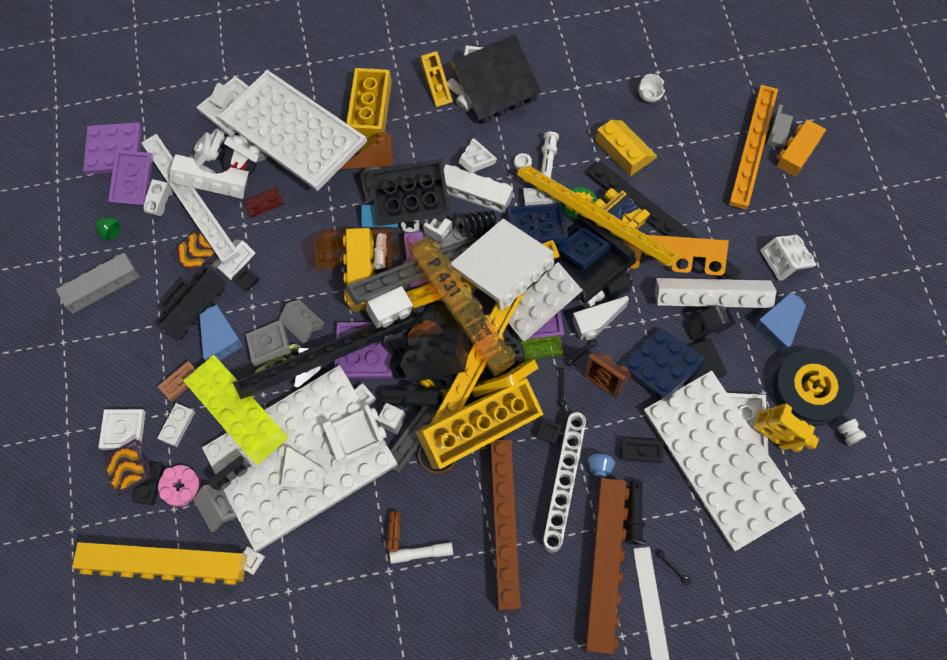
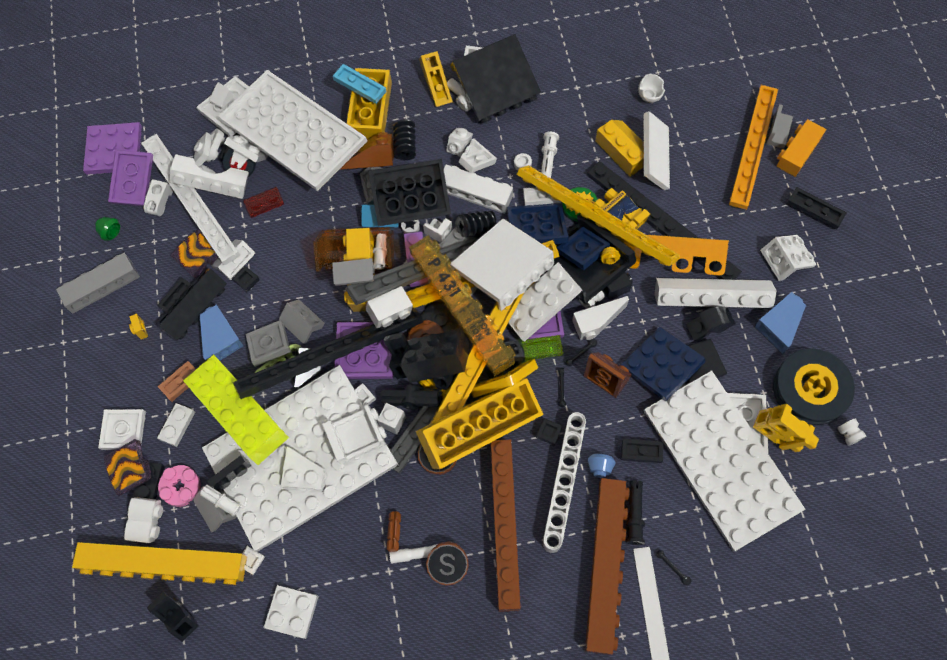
(138, 327): none -> yellow plate
(143, 520): none -> white brick
(173, 615): none -> black brick
(220, 500): none -> white axle
(291, 612): none -> white plate
(353, 272): none -> light grey panel
(359, 83): none -> medium azure plate
(404, 139): none -> black piece
(447, 563): none -> black tile
(458, 140): none -> white bracket
(610, 255): none -> yellow plate
(656, 151): none -> white tile
(816, 208): none -> black plate

